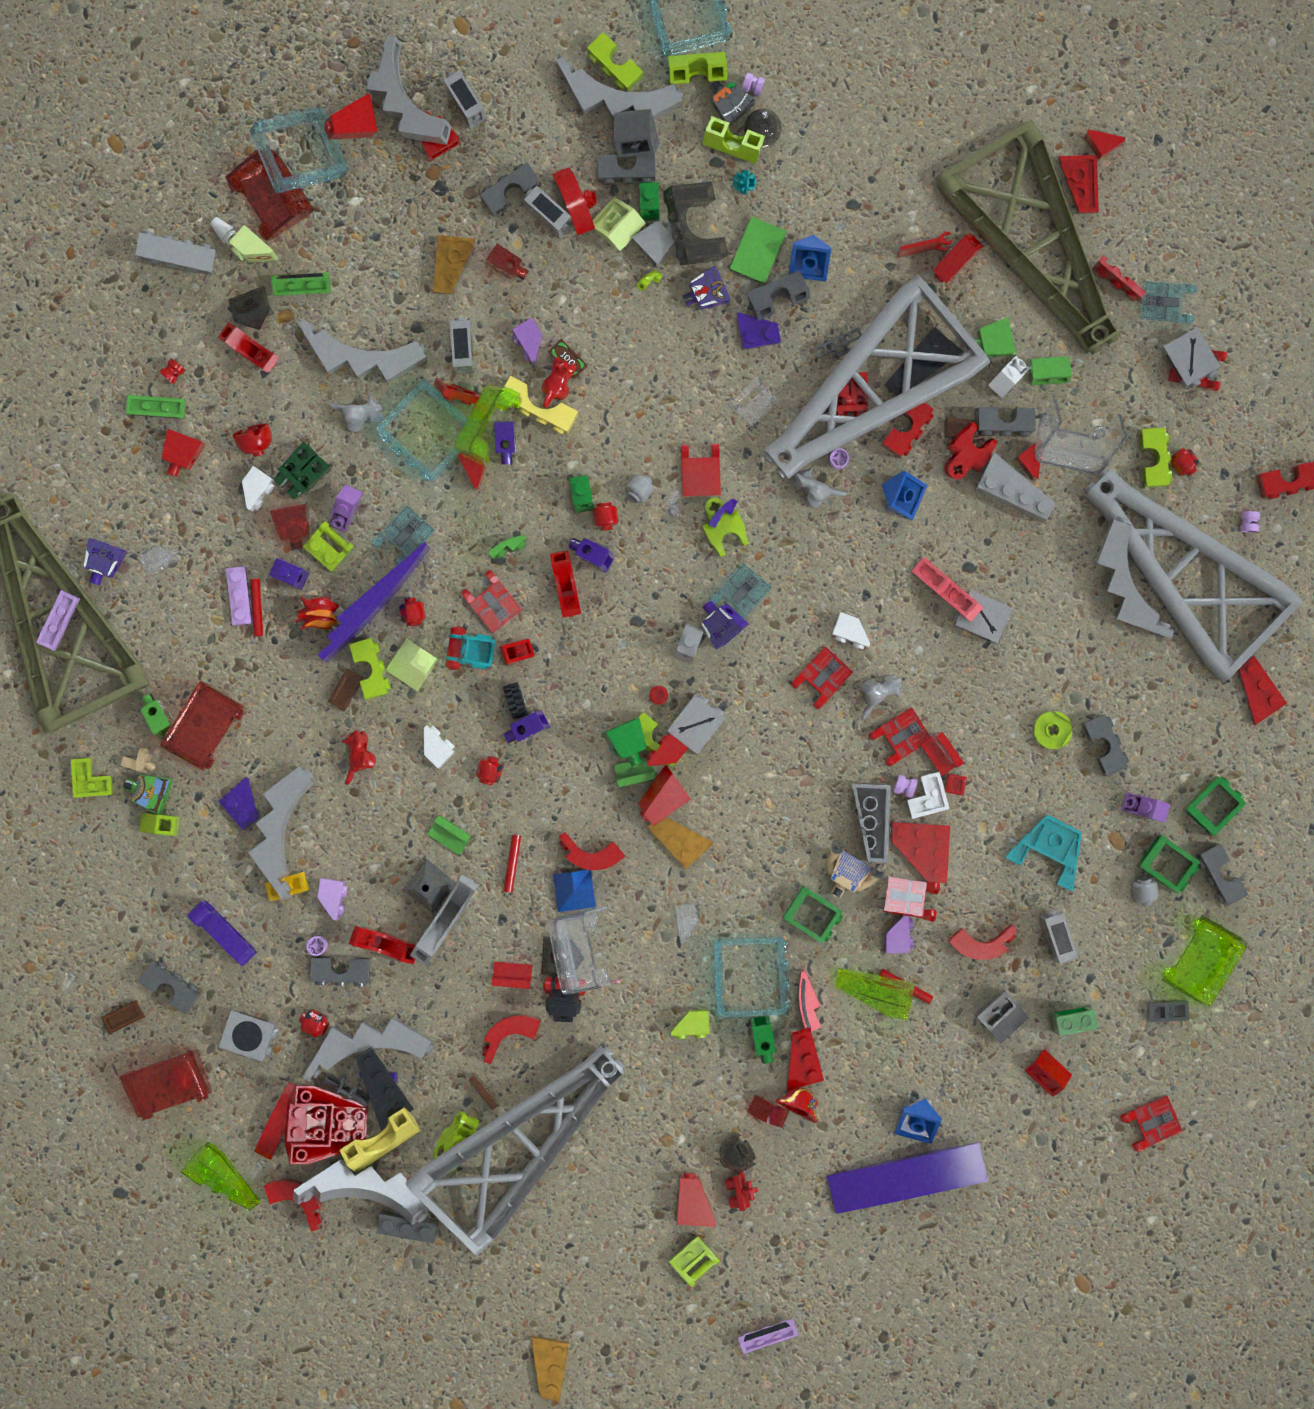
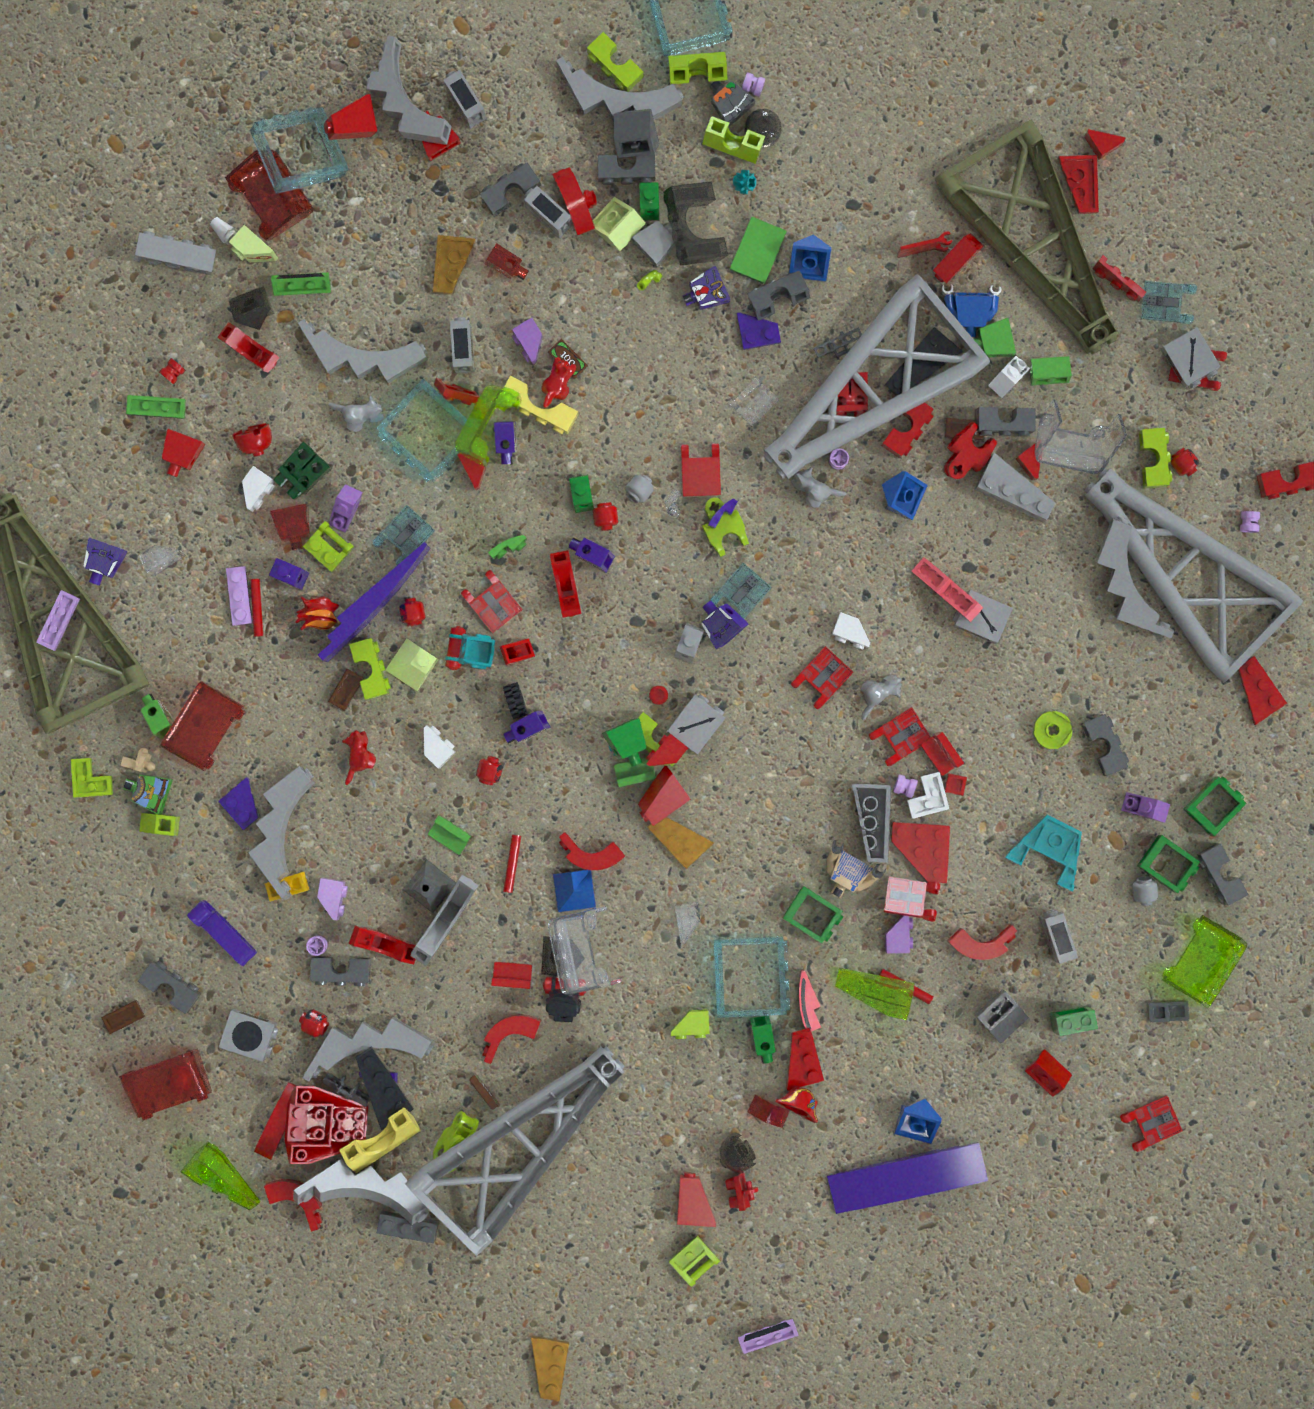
(972, 309): none -> blue torso

